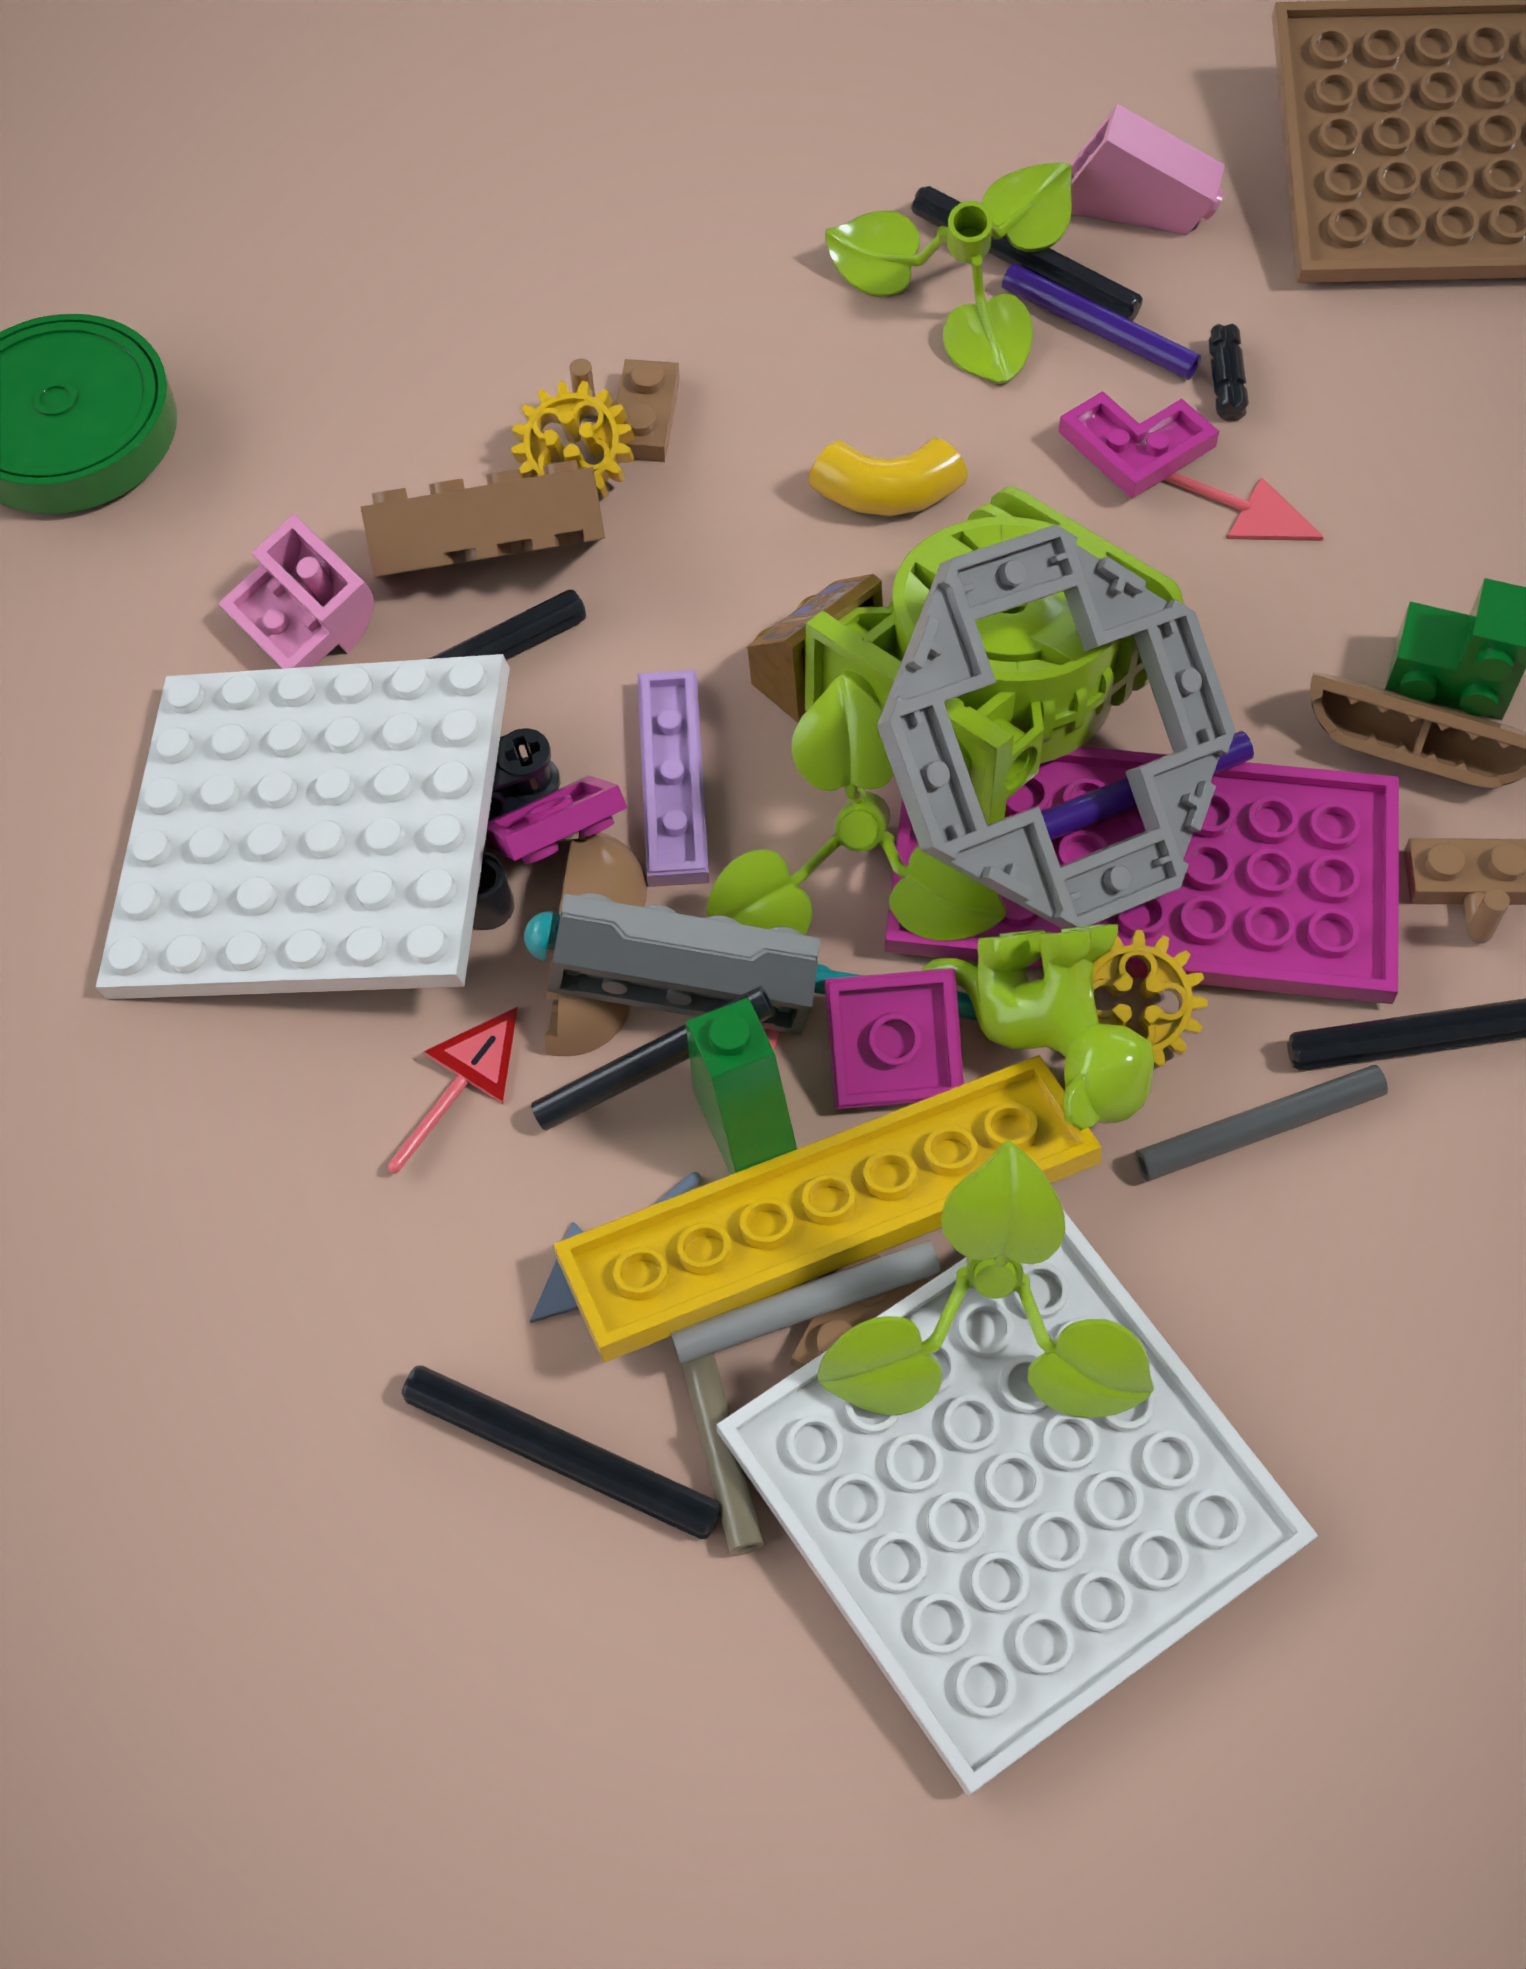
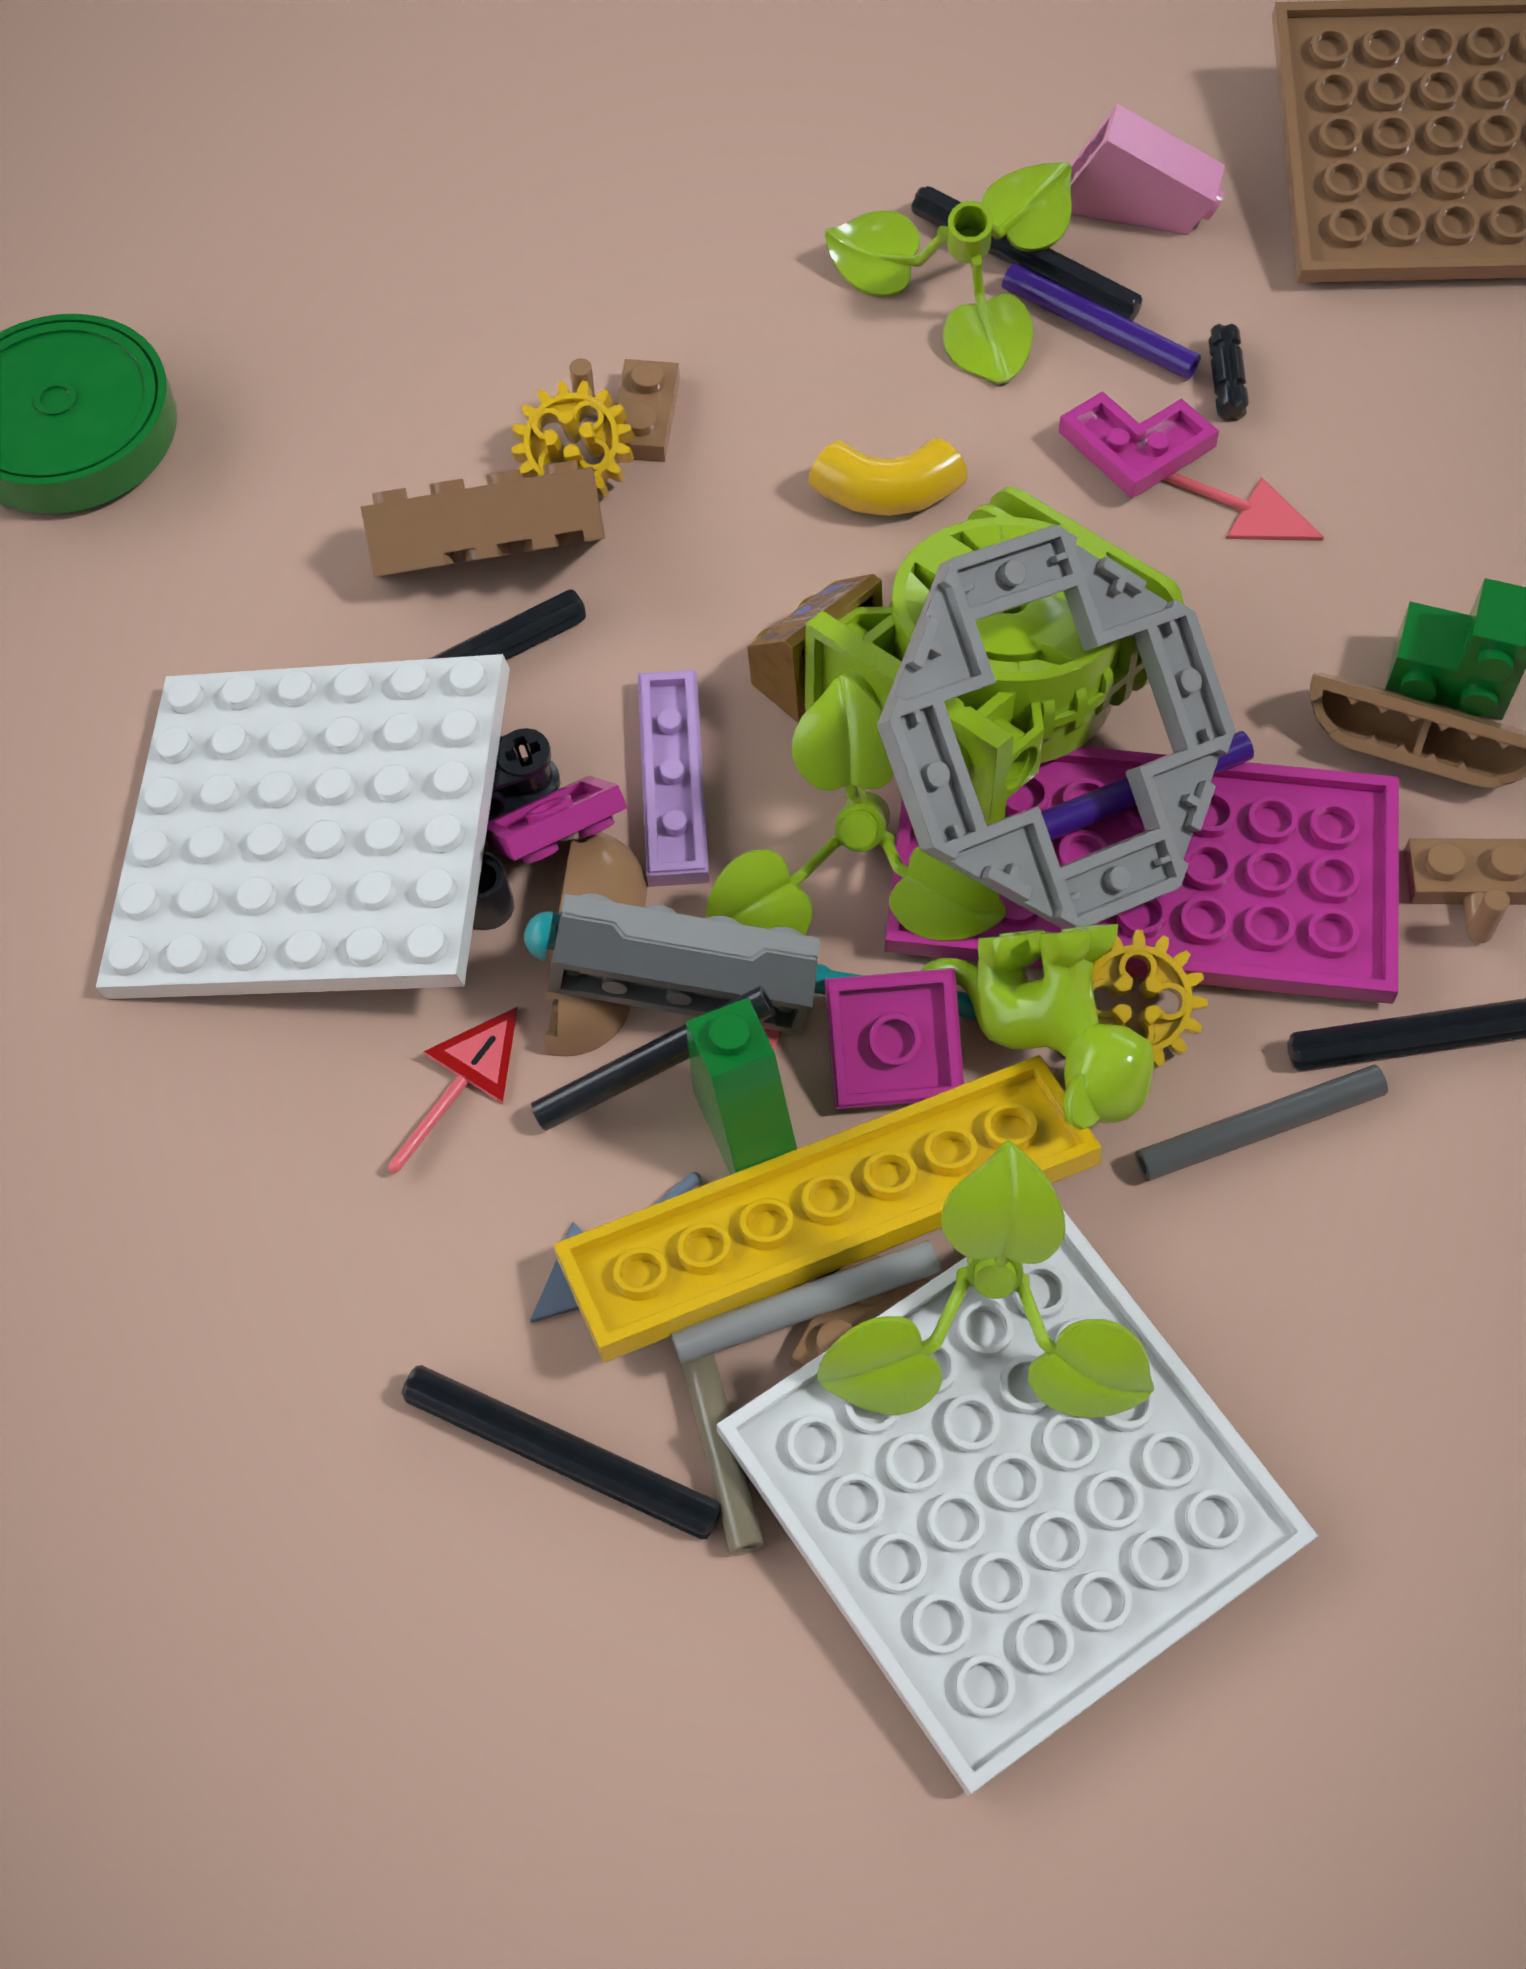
(300, 599): bright pink brick -> none

